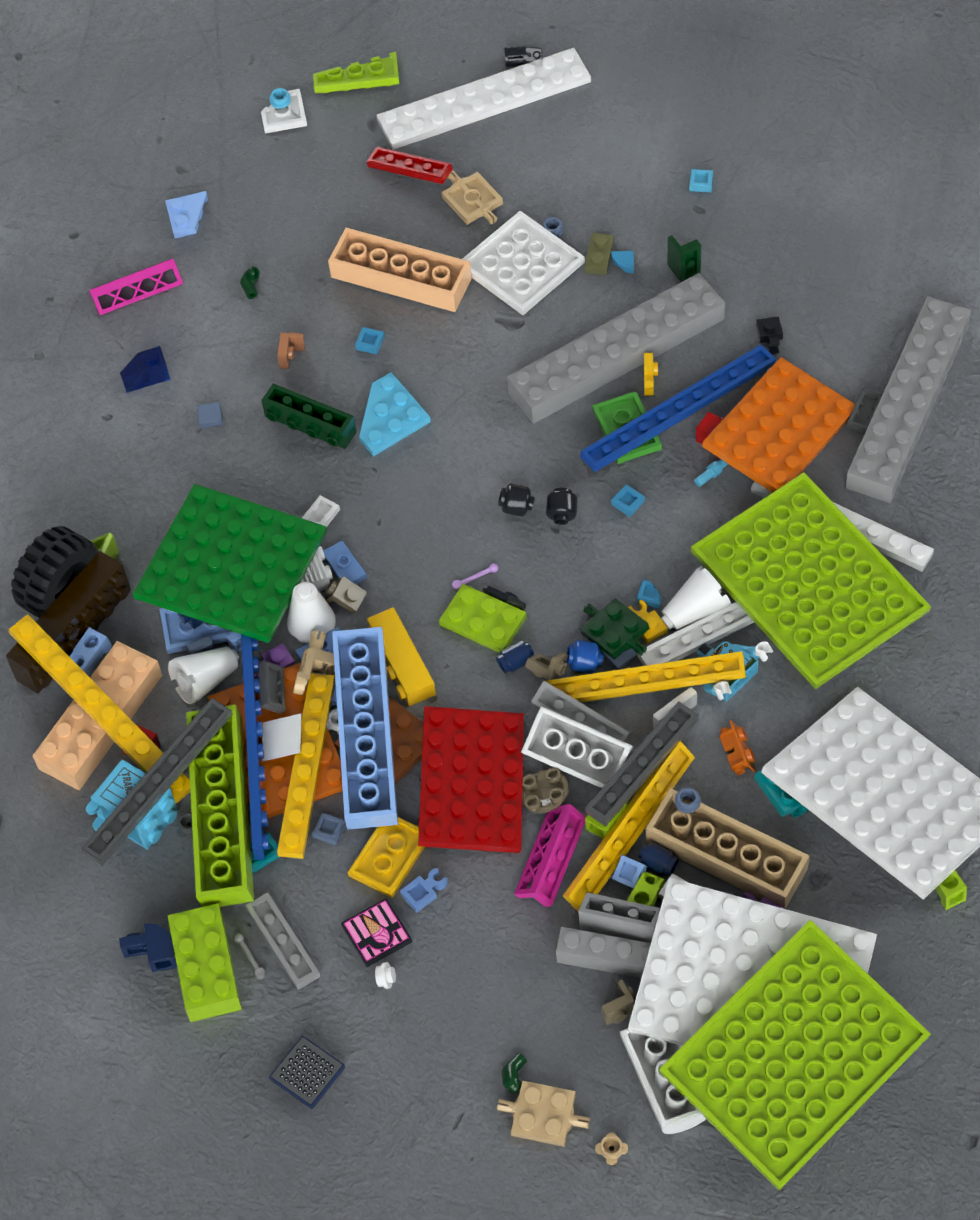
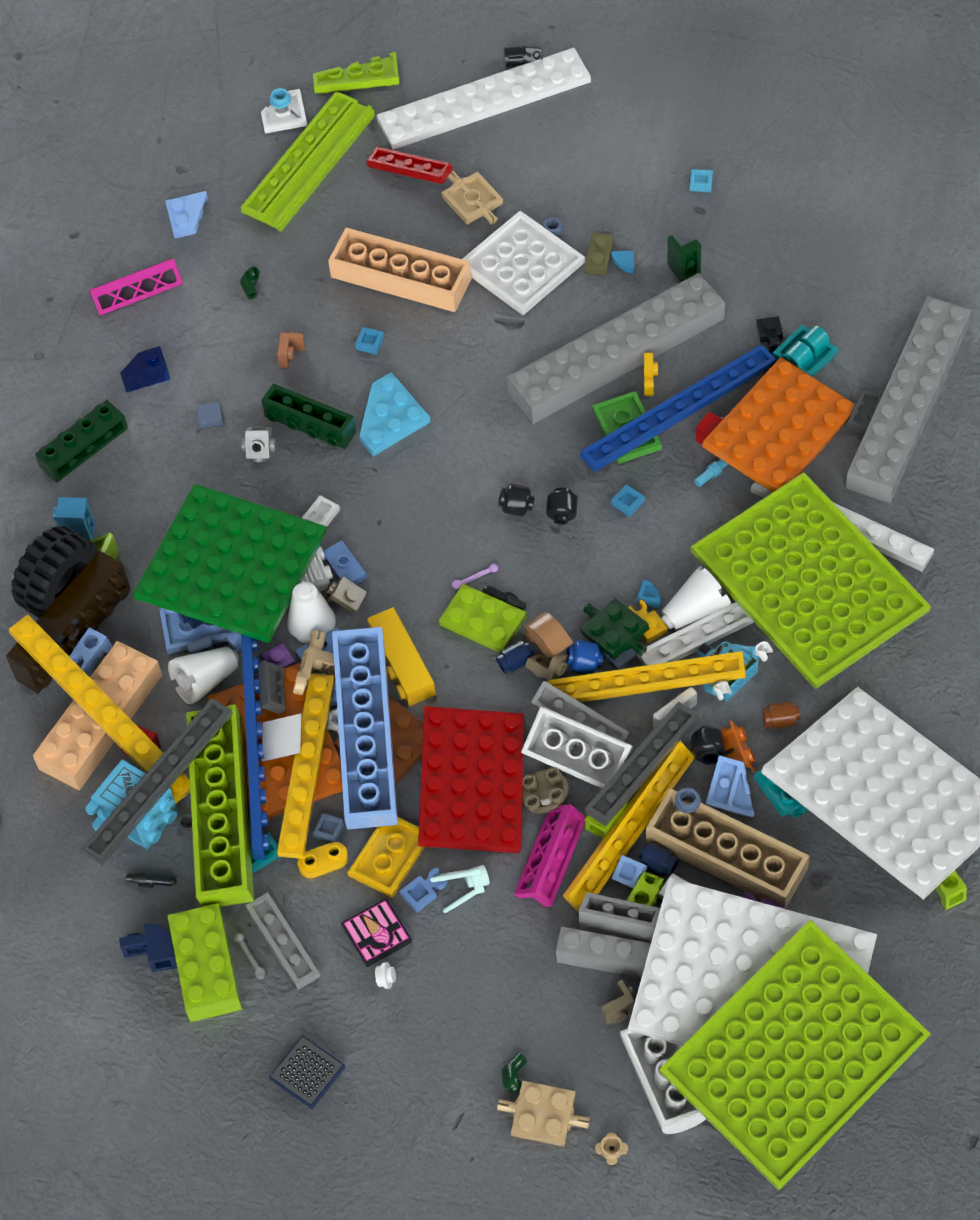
(76, 515): none -> dark azure brick
(81, 441): none -> dark green brick
(149, 880): none -> black piece
(262, 436): none -> light grey brick
(308, 161): none -> lime plate
(323, 860): none -> yellow plate
(474, 877): none -> light aqua plant
(547, 635): none -> medium nougat brick
(707, 745): none -> black head
(730, 788): none -> light blue wing
(780, 715): none -> dark orange brick
(807, 349): none -> teal plate

